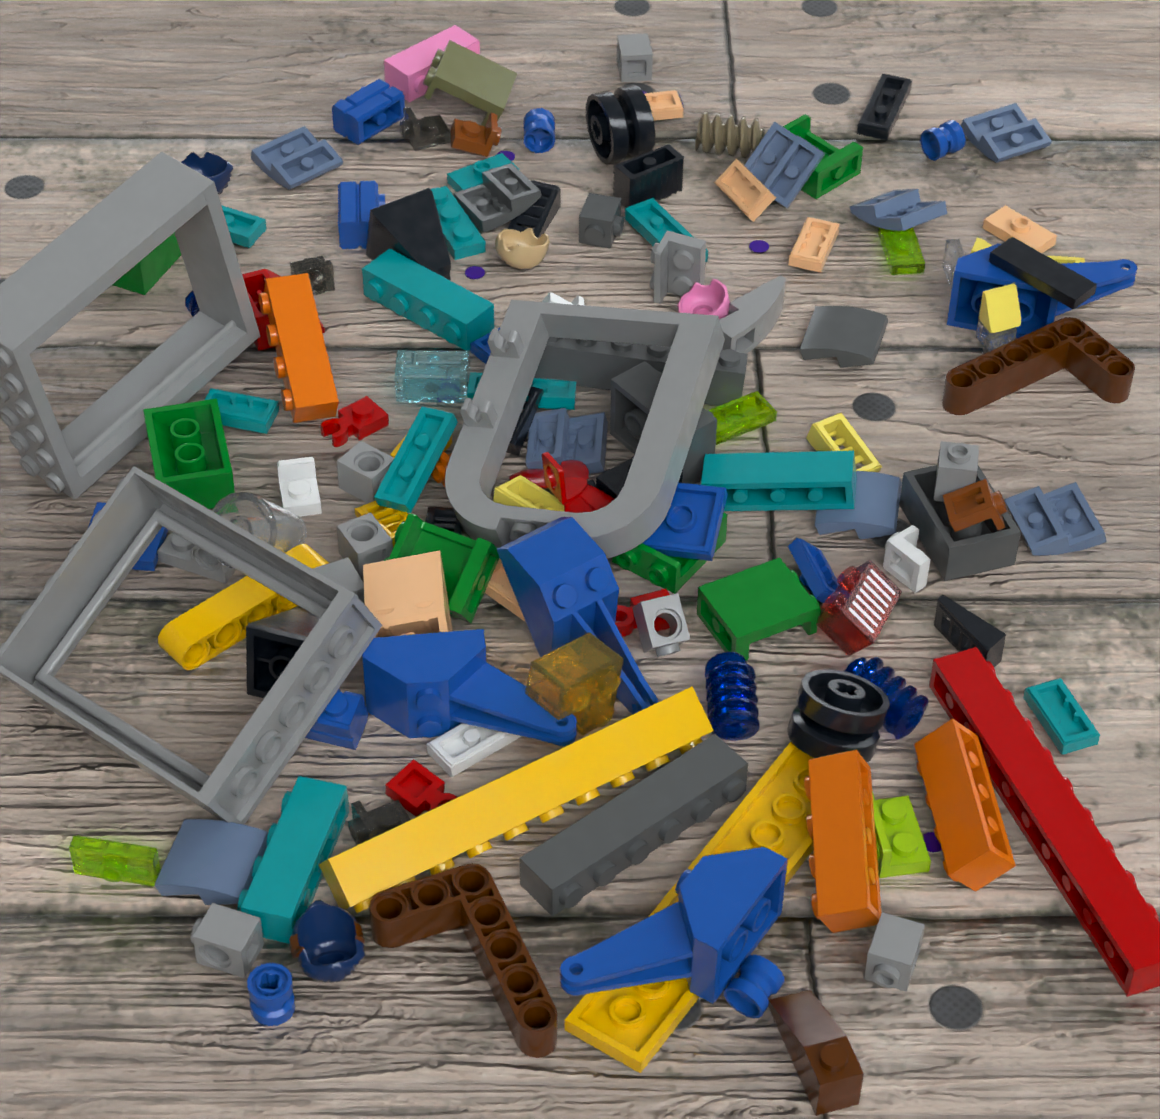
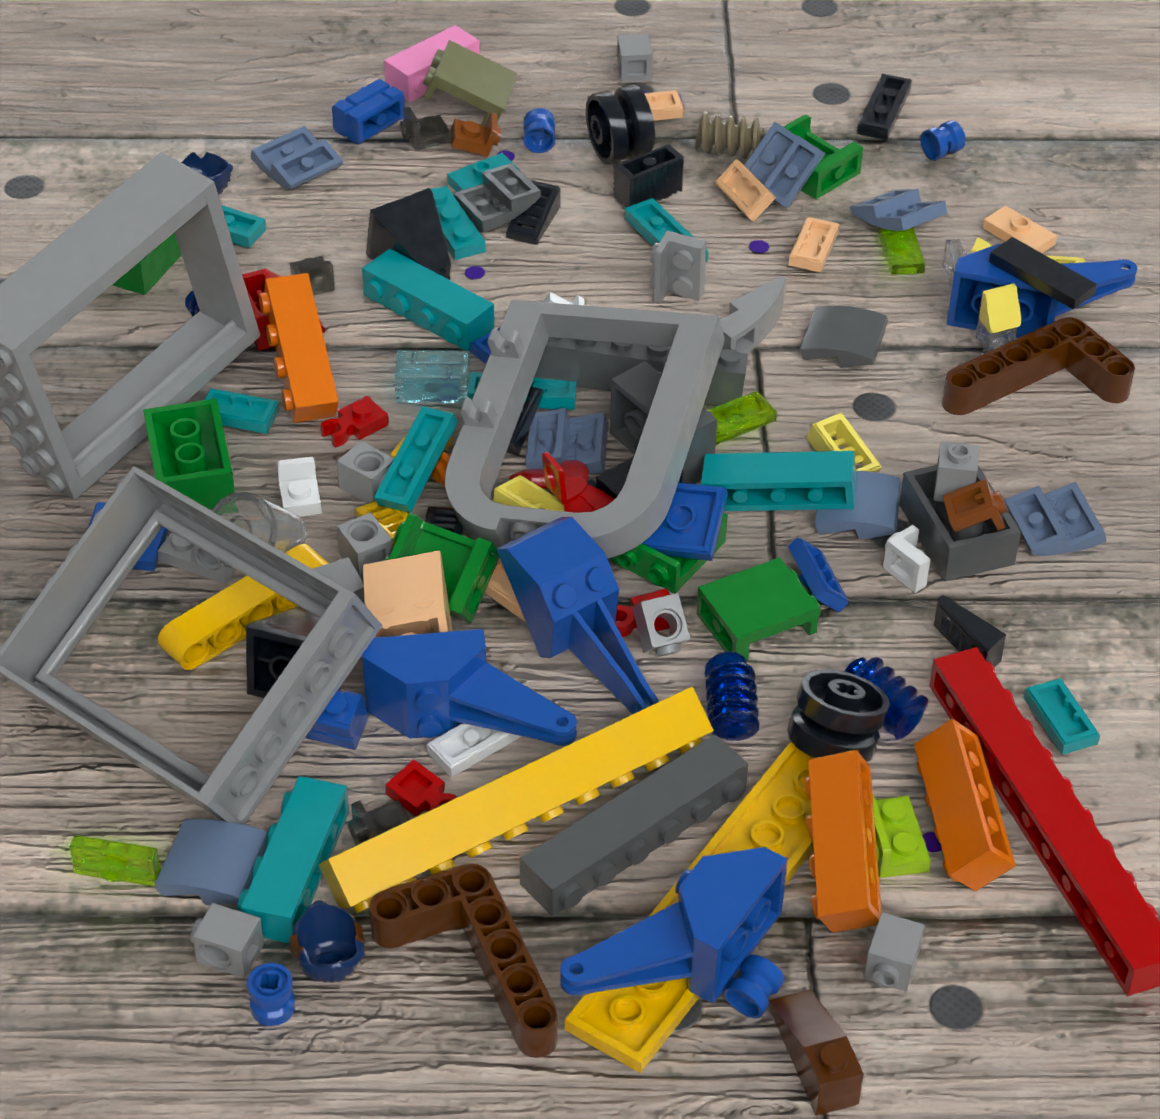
(354, 211): blue brick -> none
(522, 248): tan hair -> none
(577, 681): clear yellow brick -> none
(600, 220): dark grey brick -> none
(706, 300): bright pink hair -> none
(858, 607): clear red brick -> none
(1005, 133): sand blue slope -> none

